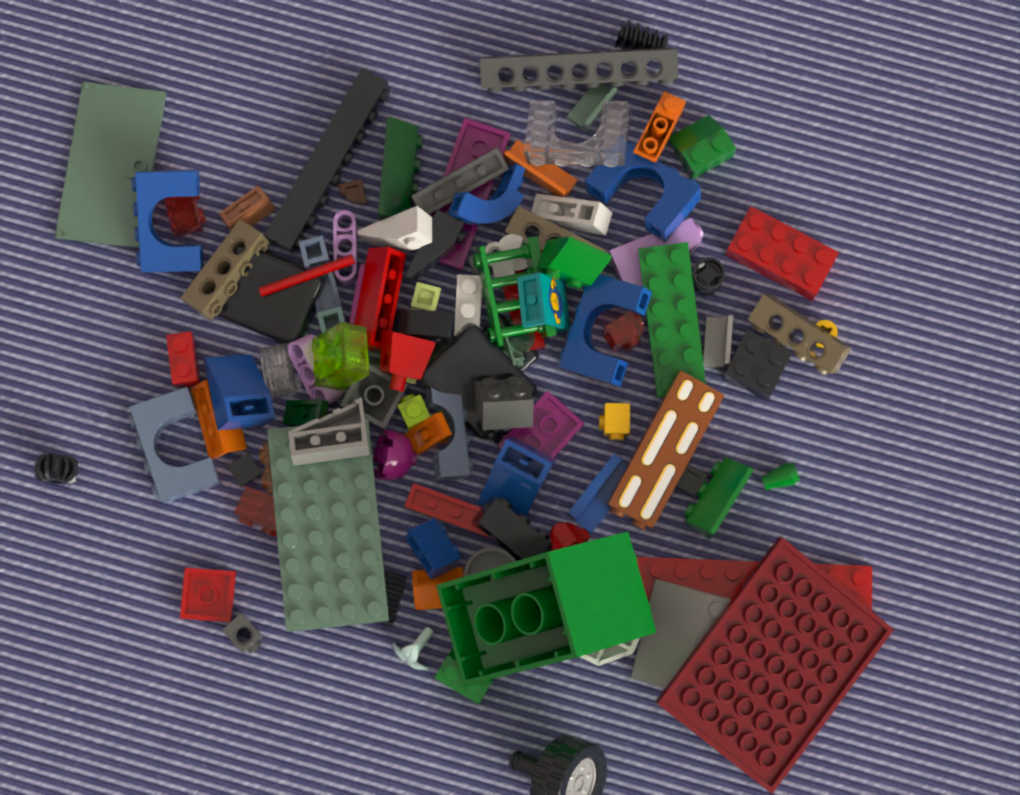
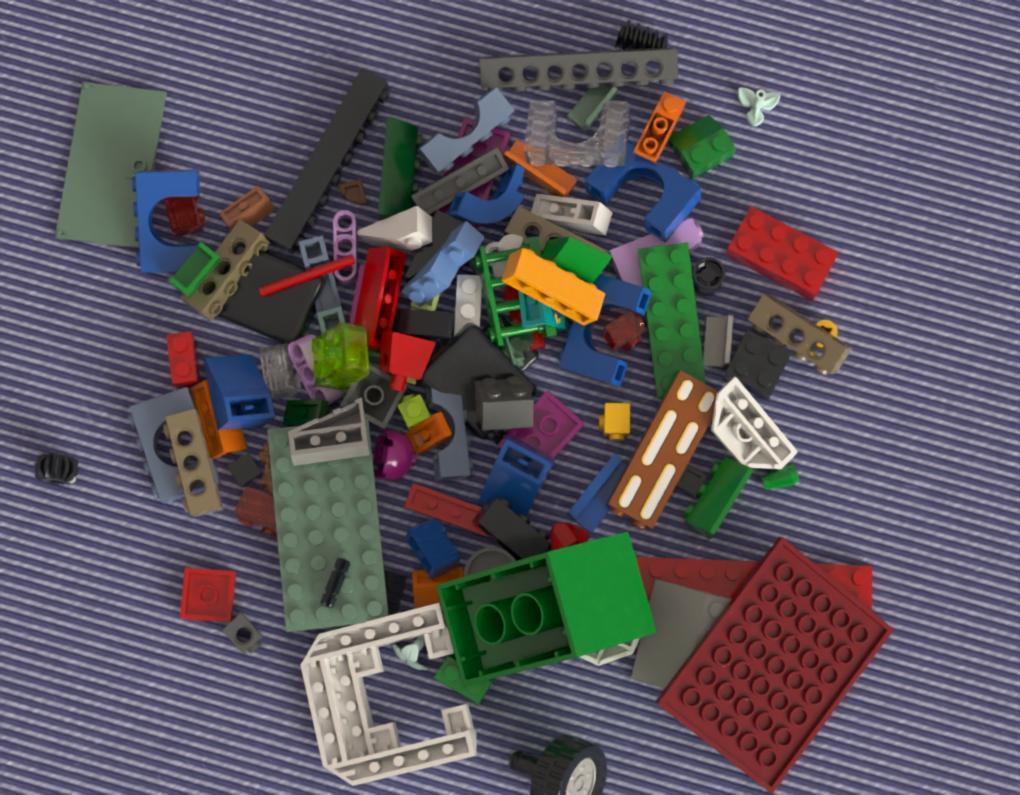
(194, 270): none -> green panel
(209, 499): none -> dark tan brick
(335, 582): none -> black axle
(341, 708): none -> white slope
(443, 266): none -> medium blue arch
(490, 111): none -> sand blue arch
(553, 286): none -> light orange brick
(748, 430): none -> white wedge
(760, 100): none -> light aqua plant

